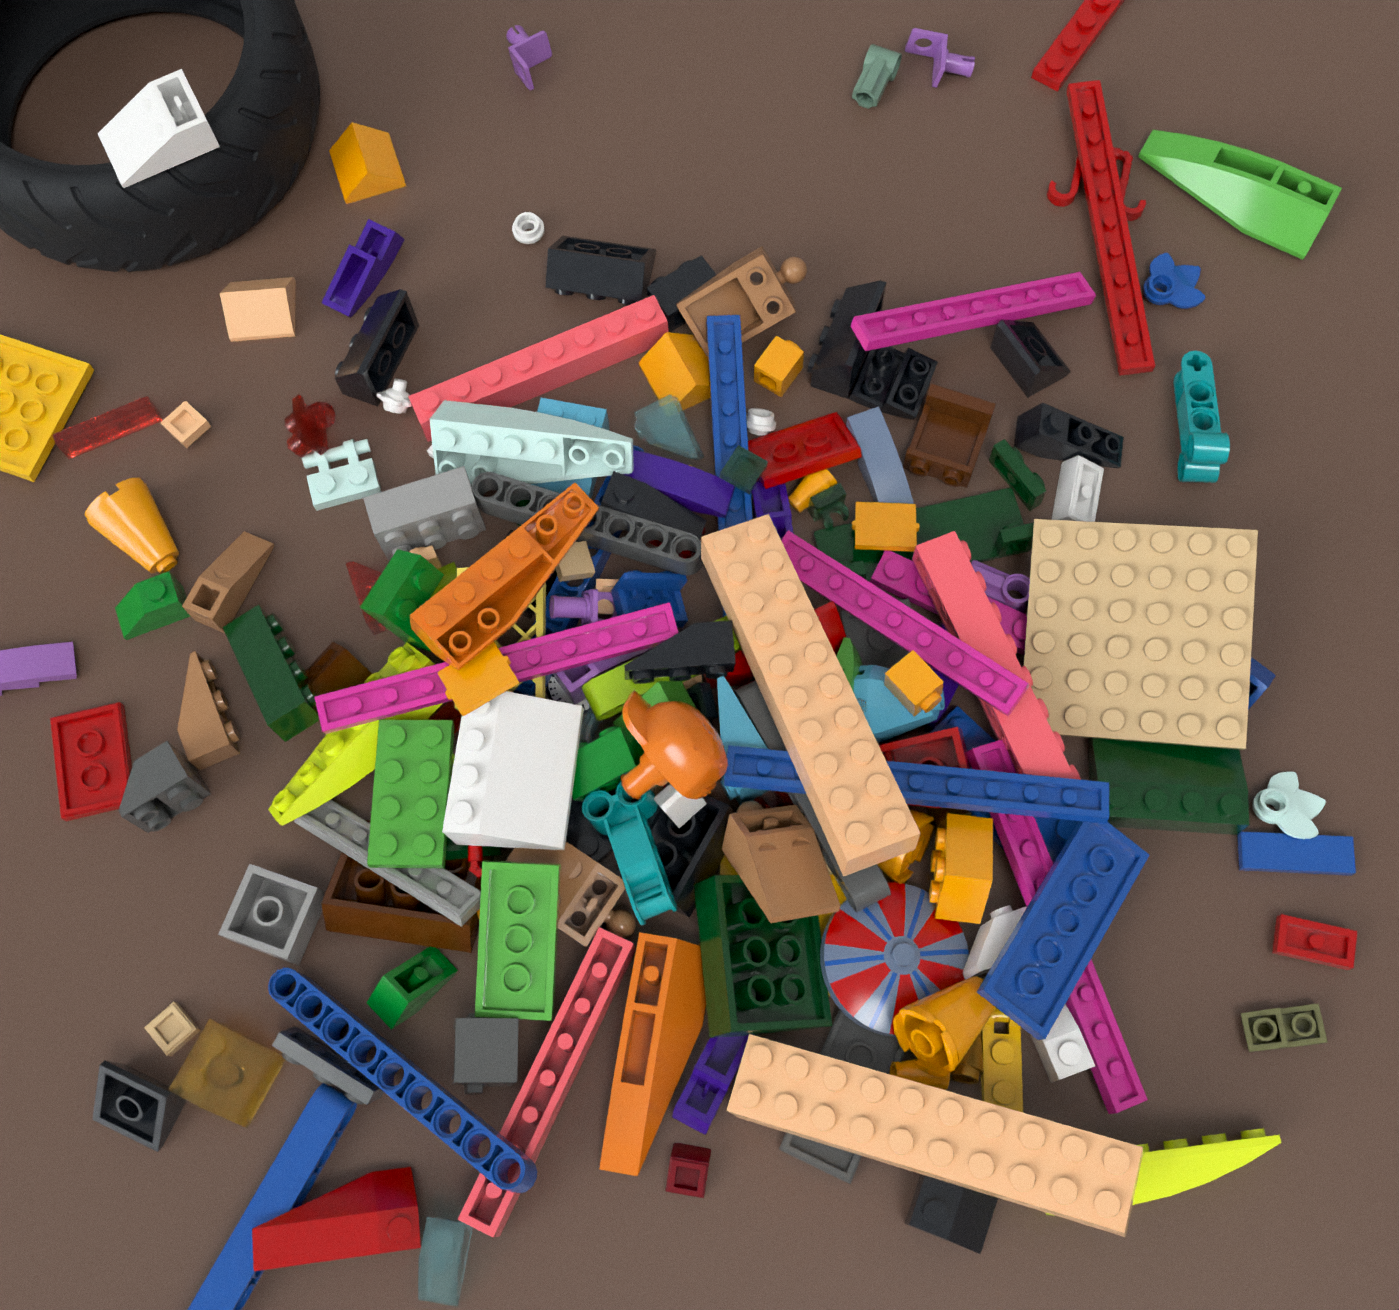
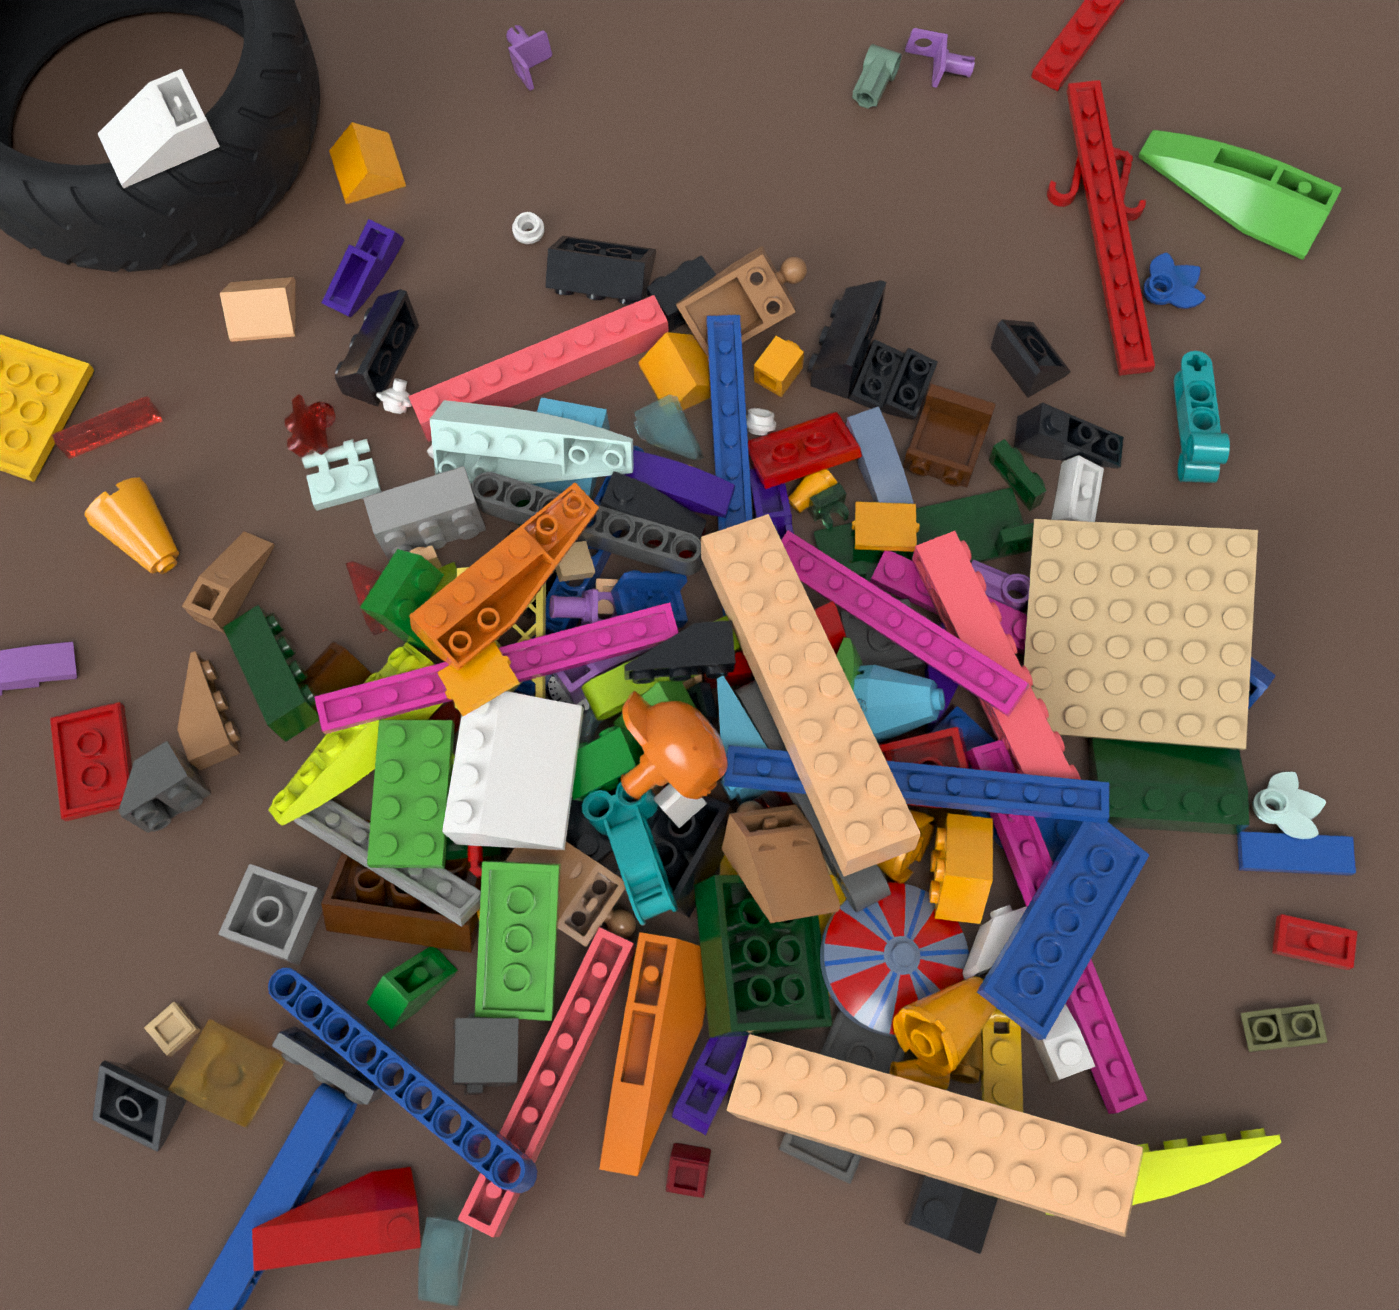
(151, 605): green slope -> none
(186, 424): light nougat plate -> none
(743, 469): clear green tile -> none
(914, 684): light orange brick -> none
(971, 311): dark pink plate -> none

